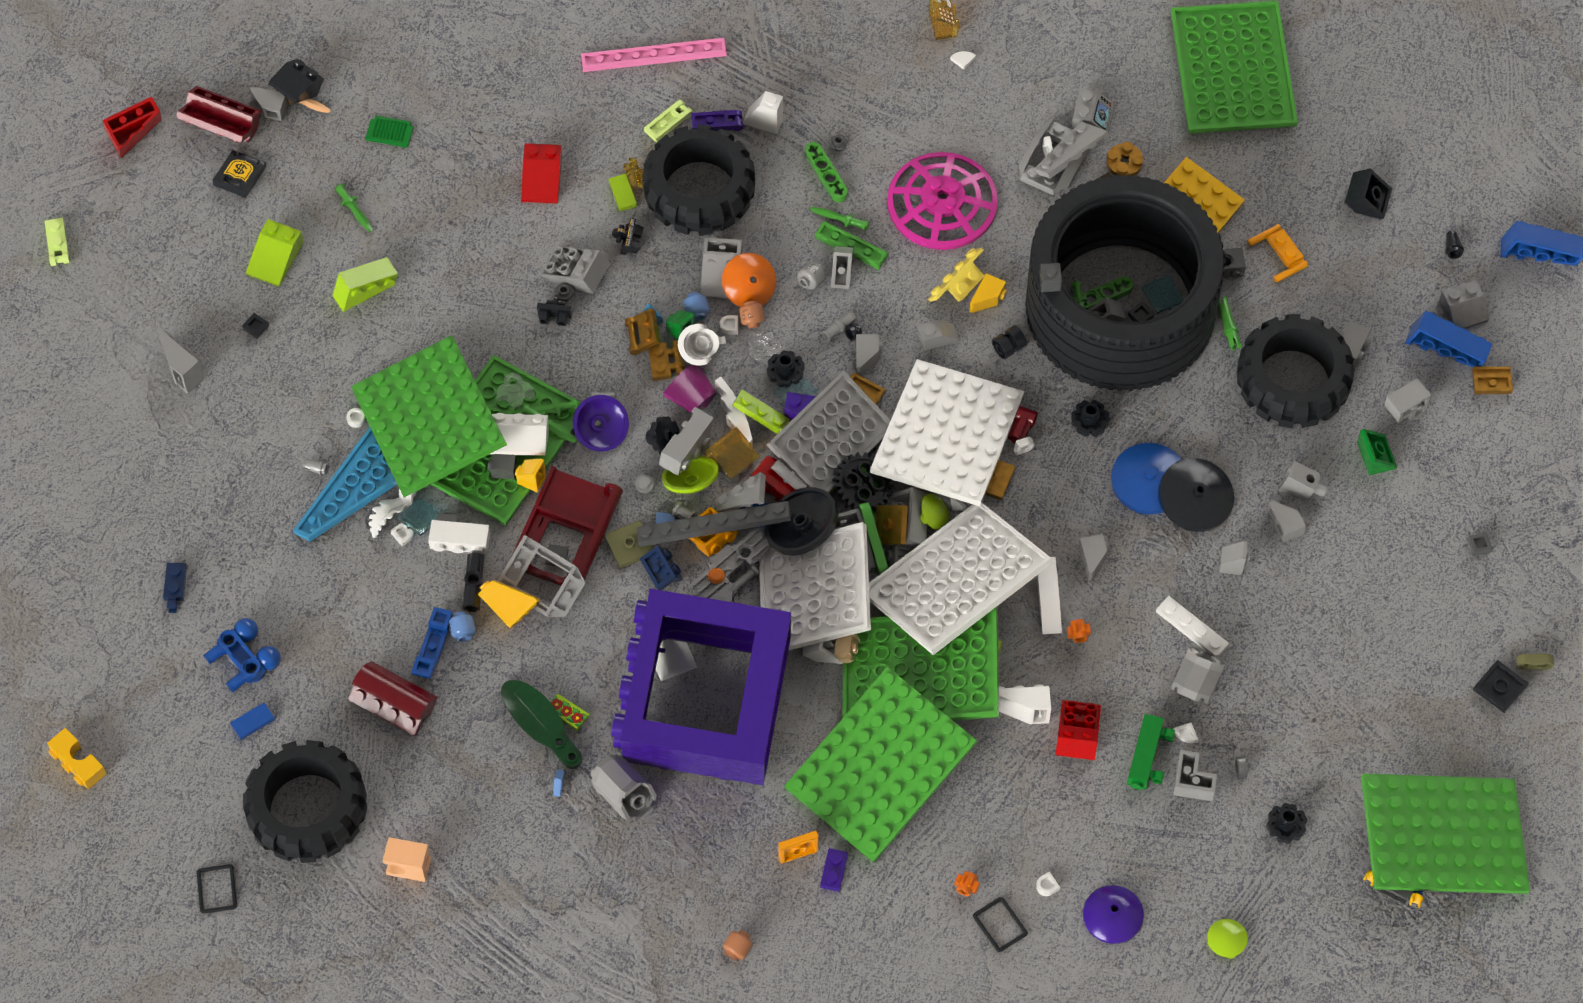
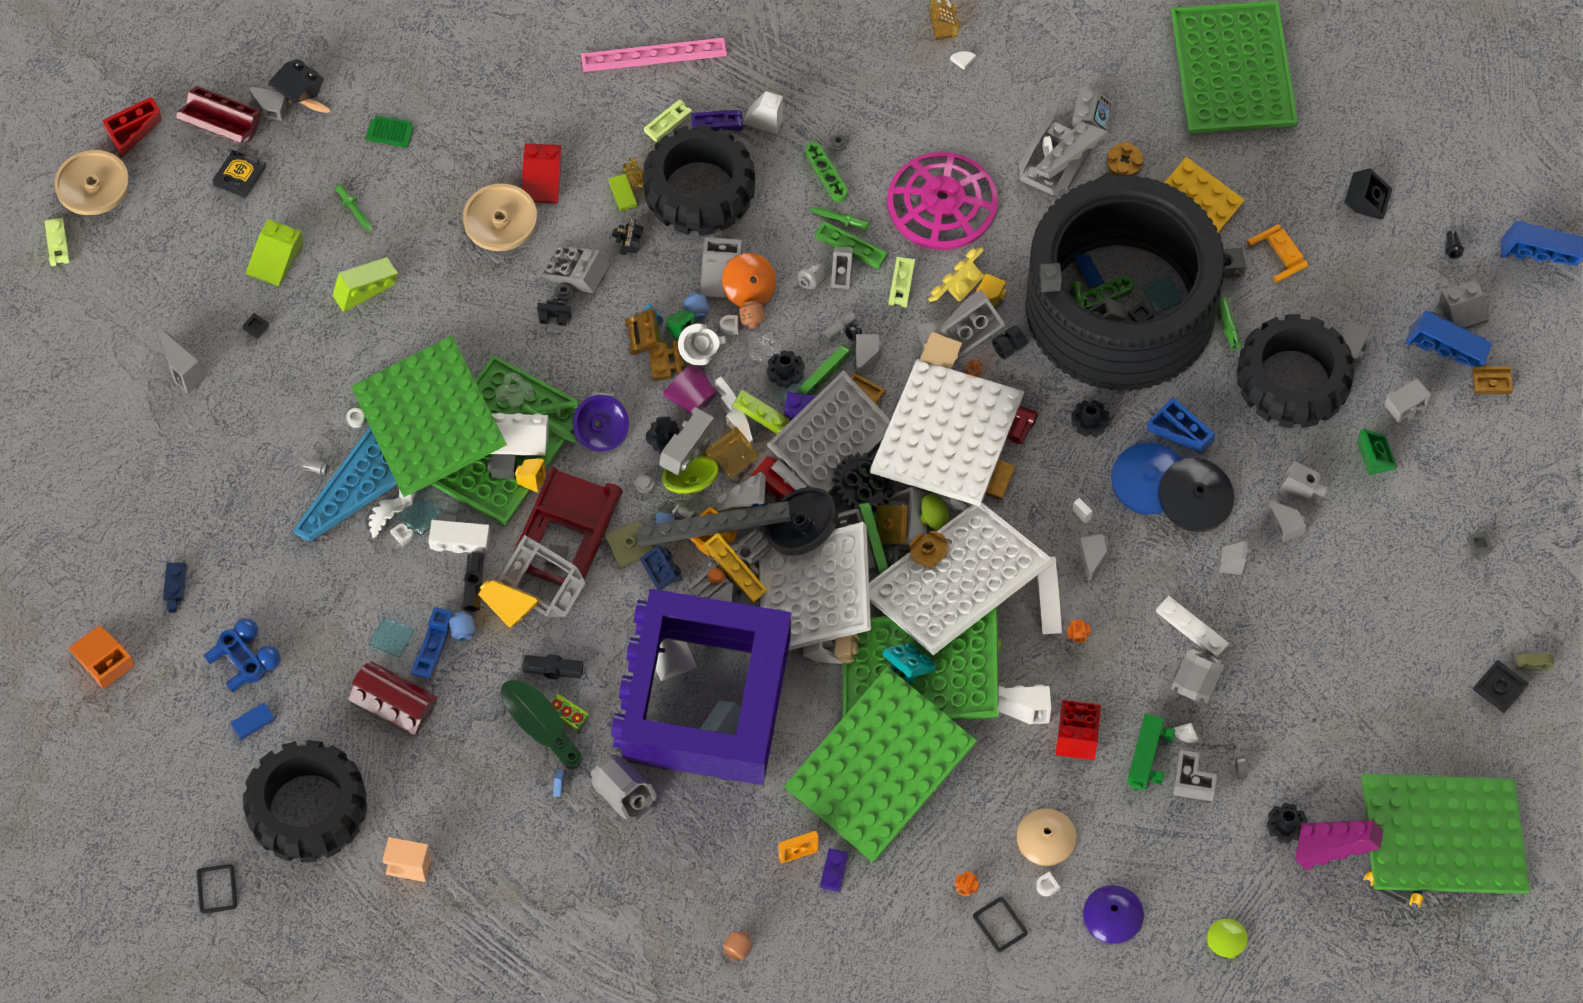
(86, 771): yellow arch -> none
(91, 182): none -> tan dish
(102, 656): none -> orange slope
(391, 637): none -> clear light blue piece
(500, 217): none -> tan dish
(552, 666): none -> black piece
(723, 718): none -> light aqua slope
(735, 568): none -> yellow tile
(825, 371): none -> bright green beam
(902, 281): none -> yellowish green plate
(909, 661): none -> teal plate
(929, 557): none -> pearl gold plate
(940, 350): none -> tan piece
(972, 322): none -> light grey slope
(976, 365): none -> clear orange plate
(1024, 445): white tile -> none
(1046, 848): none -> tan dish
(1082, 510): none -> white tile
(1089, 270): none -> blue tile
(1181, 427): none -> blue wedge
(1336, 840): none -> magenta wedge

